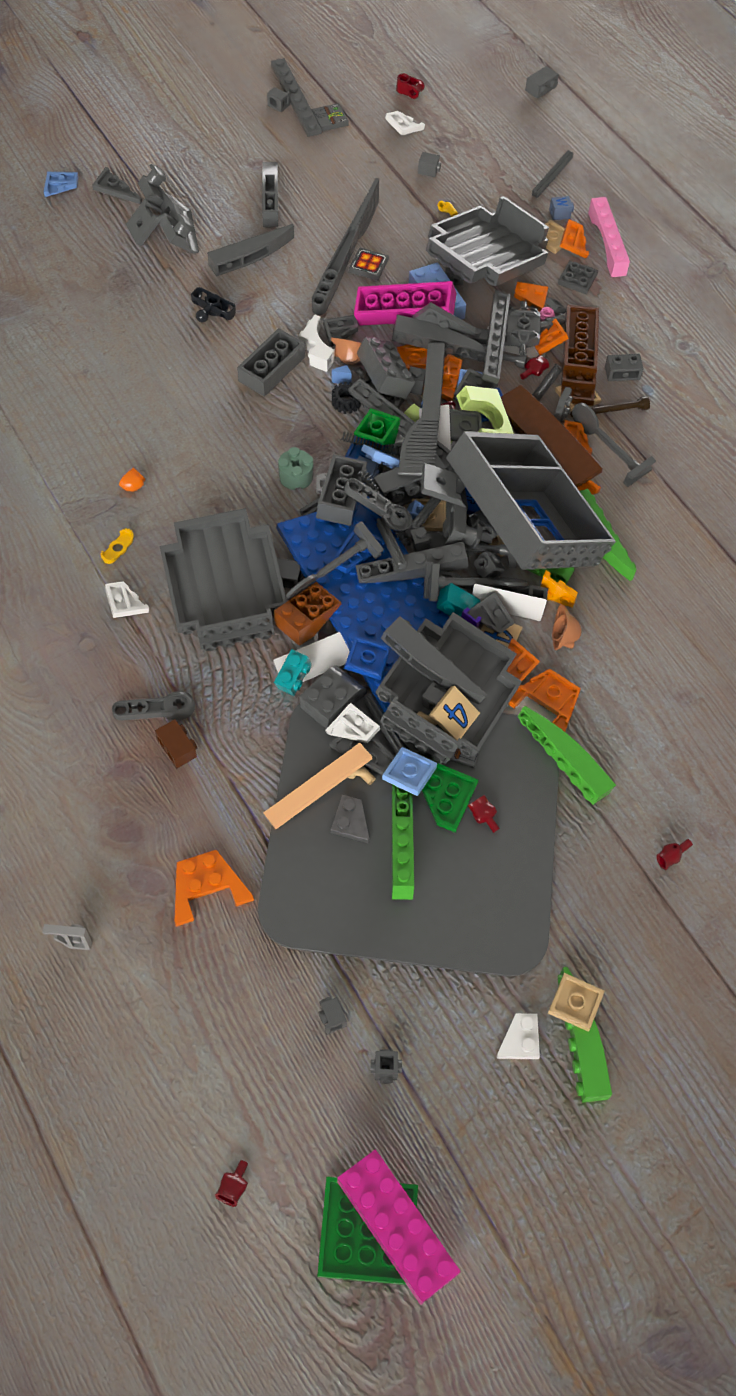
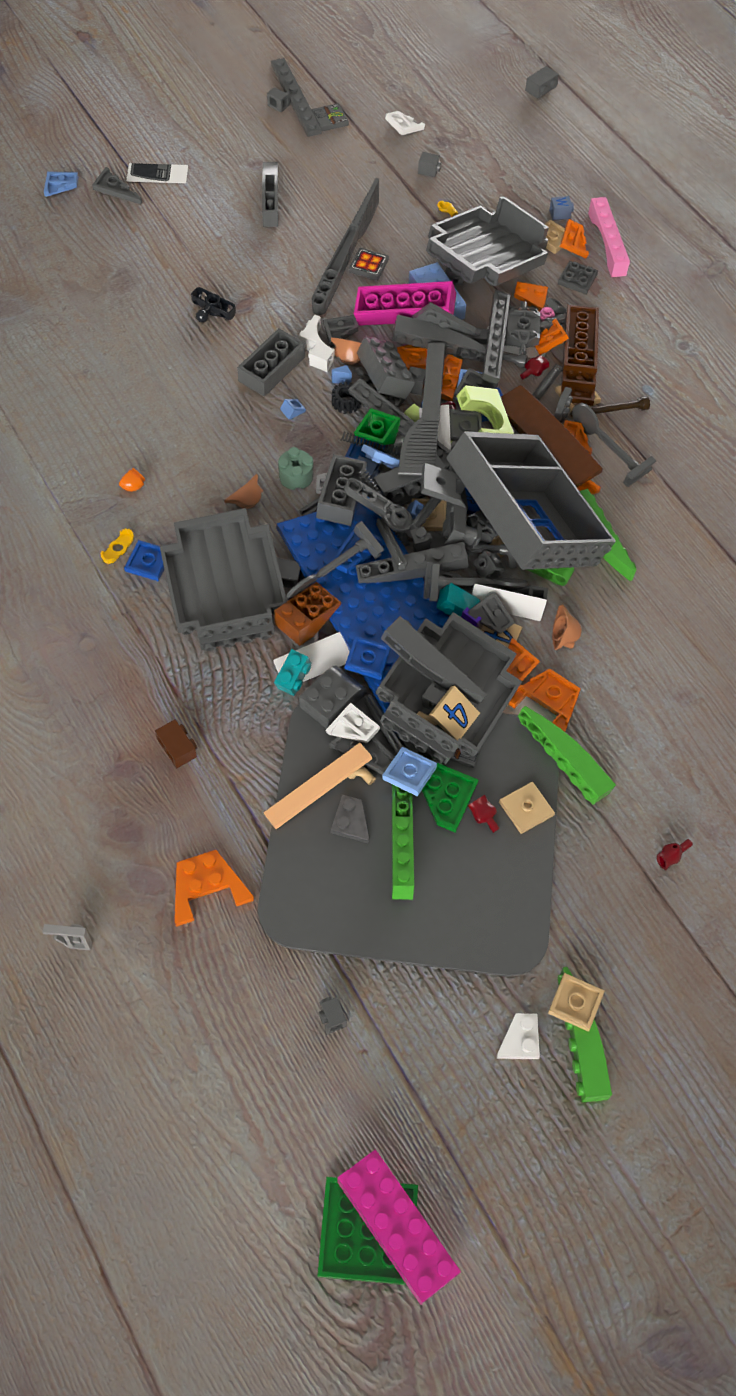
(123, 600): white wing -> none
(145, 561): none -> blue tile
(157, 173): none -> sticker
(157, 707): dark grey beam -> none
(177, 224): dark grey piece -> none
(232, 1185): dark red piece -> none
(247, 495): none -> nougat hat
(248, 250): dark grey slope -> none
(292, 408): none -> medium blue slope
(386, 1058): dark grey brick -> none
(407, 85): dark red piece -> none
(526, 807): none -> tan plate
(551, 175): dark grey axle -> none
(559, 591): light orange wing -> none
(624, 367): dark grey brick -> none

